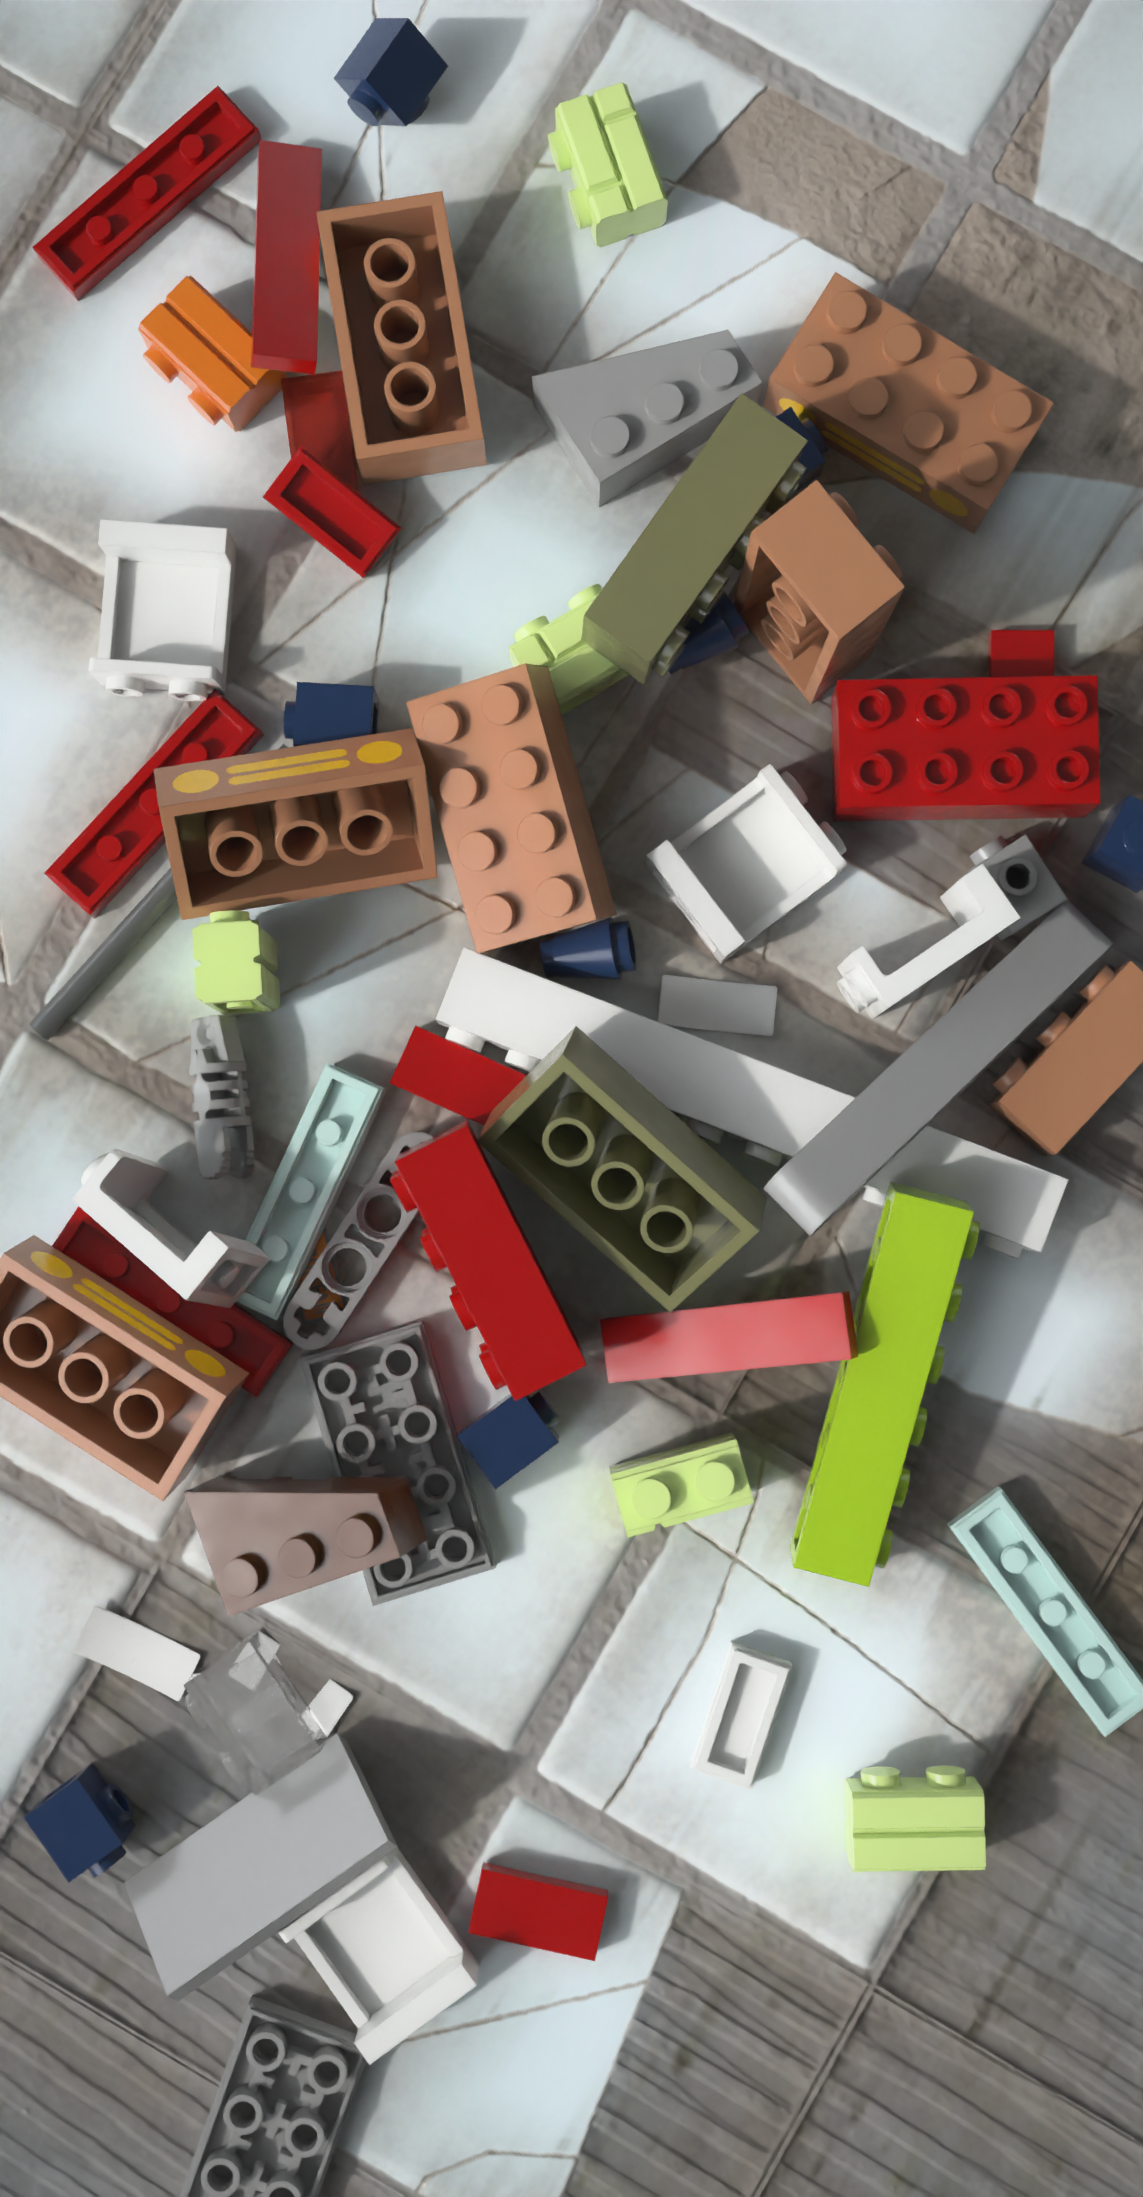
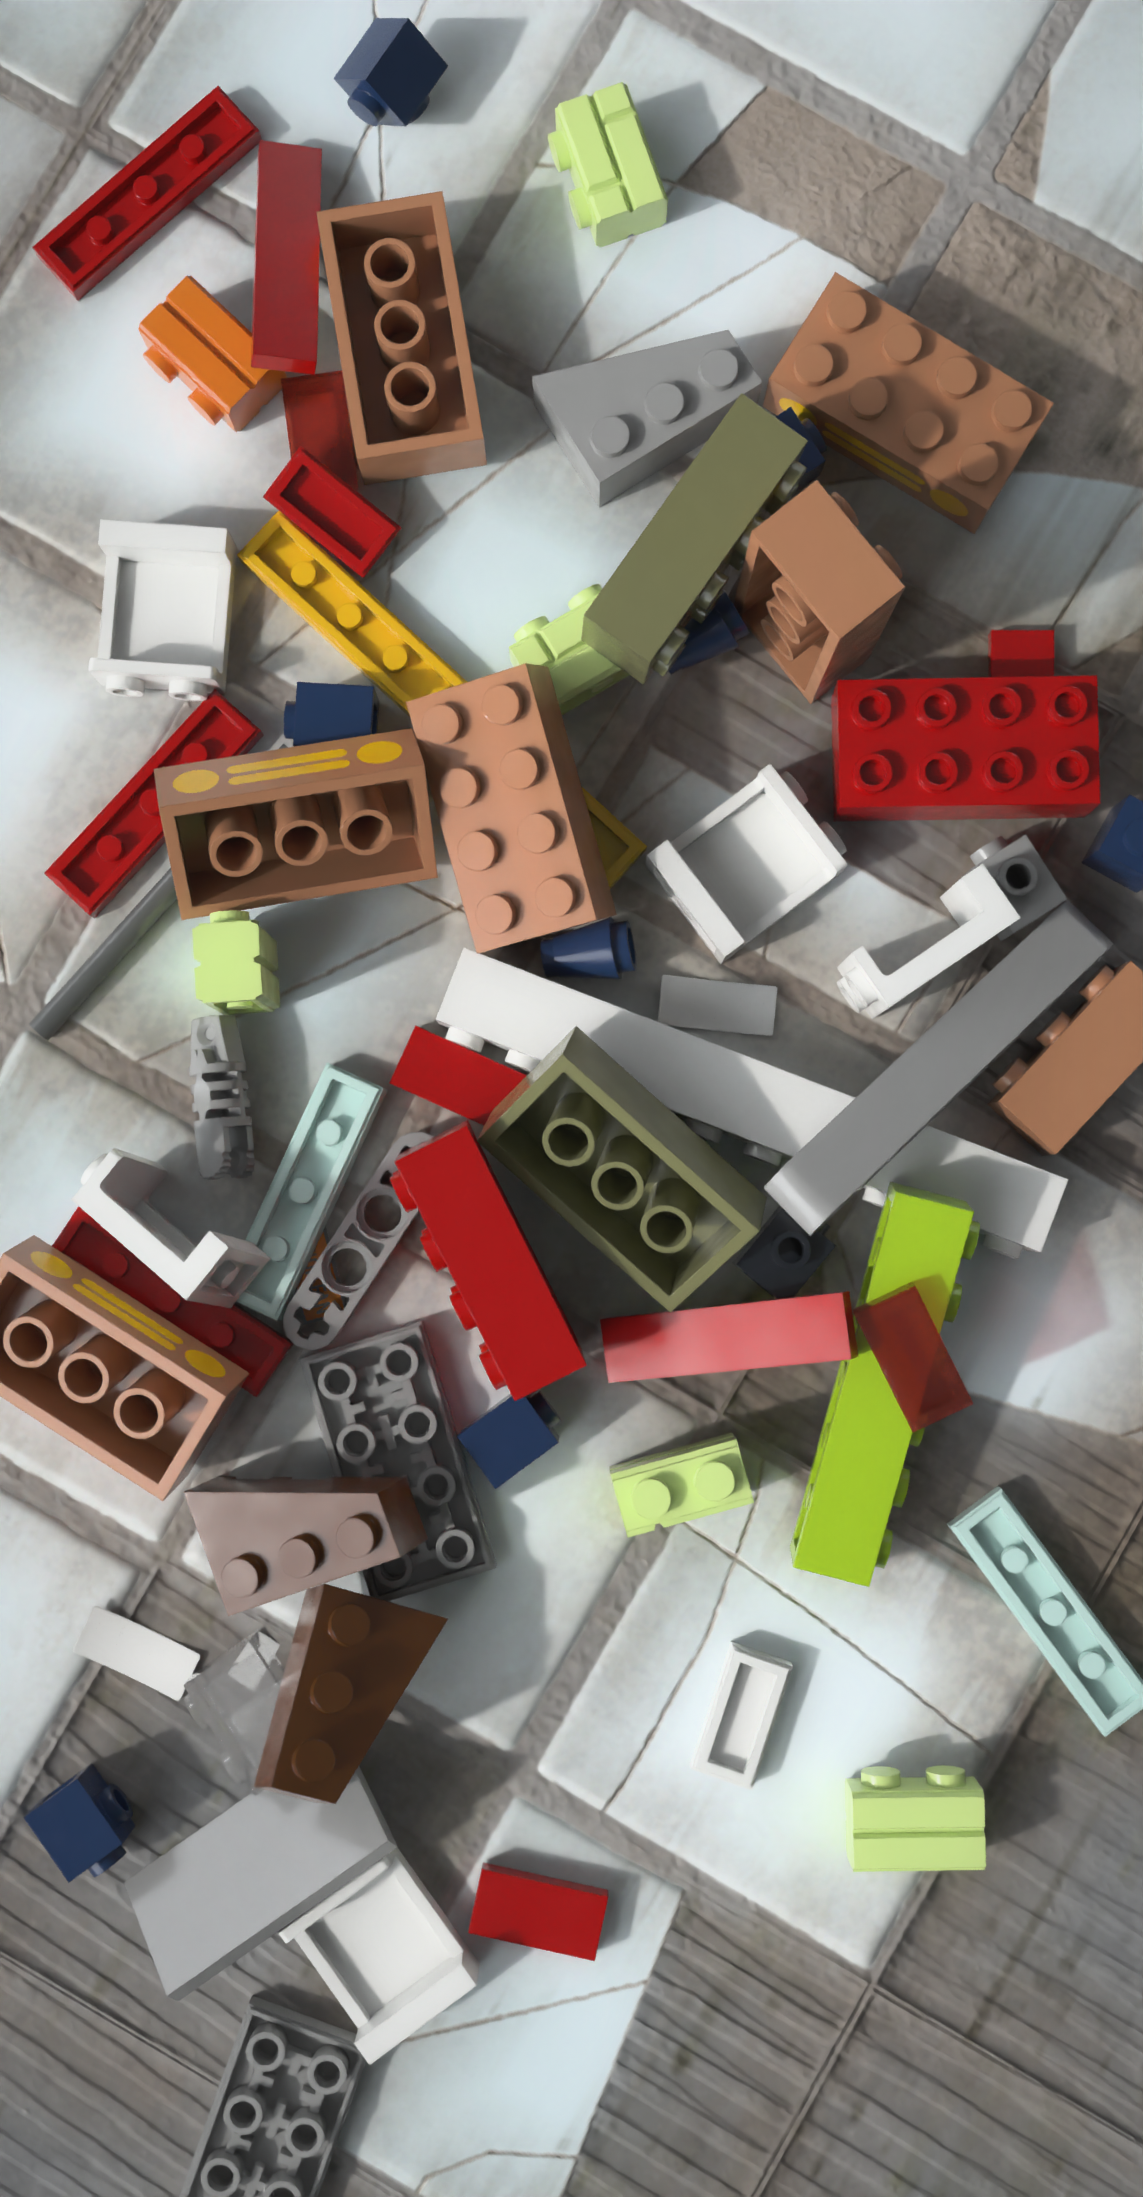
(339, 1689): none -> reddish brown wedge
(384, 646): none -> yellow tile
(783, 1255): none -> black brick
(912, 1356): none -> clear red tile

